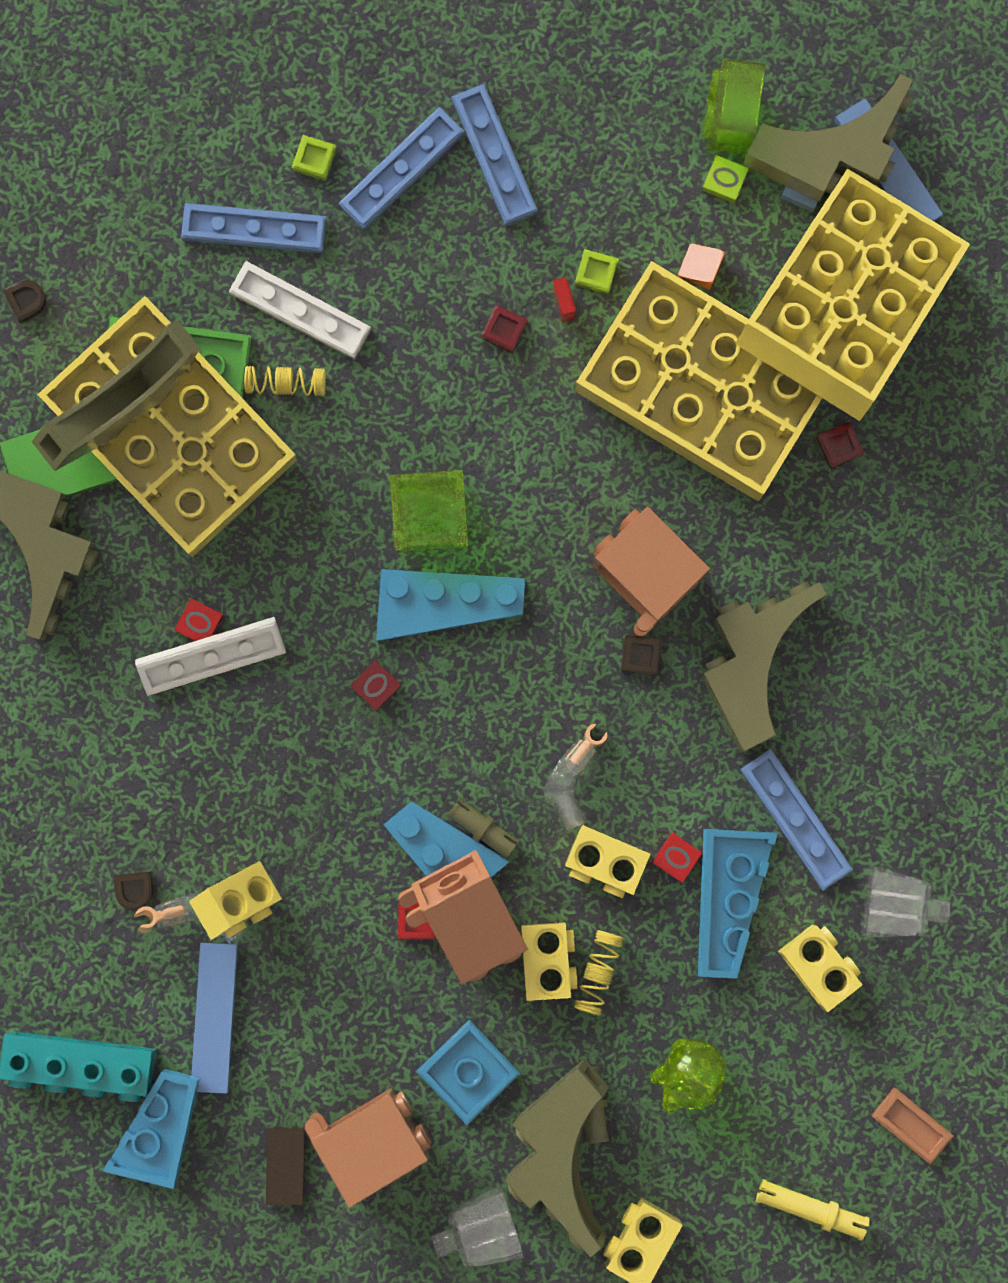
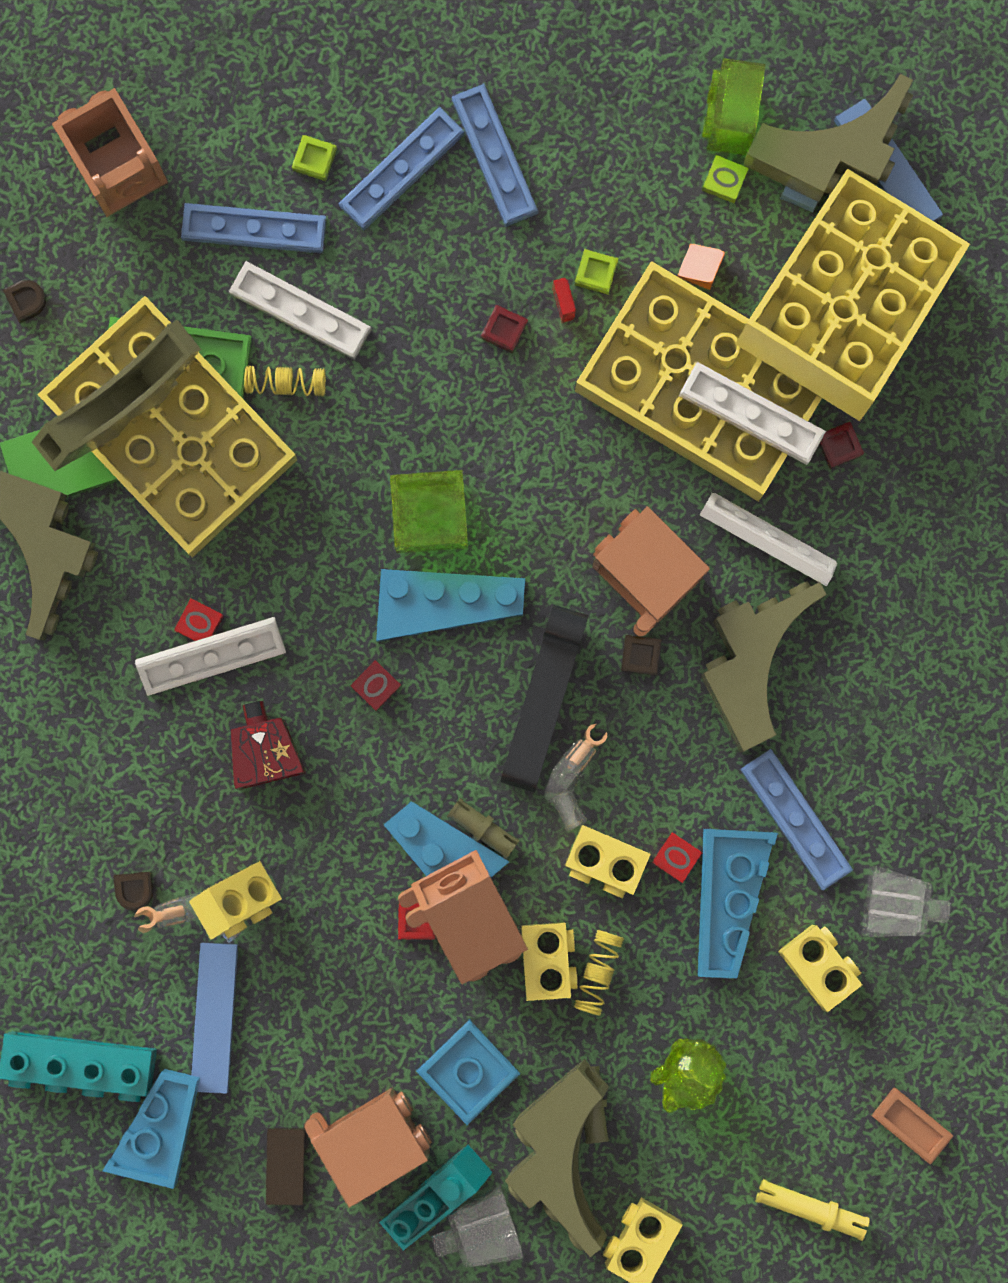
(122, 168): none -> nougat container
(263, 749): none -> dark red torso
(436, 1197): none -> teal slope
(544, 698): none -> black beam
(752, 413): none -> white tile
(769, 539): none -> white tile

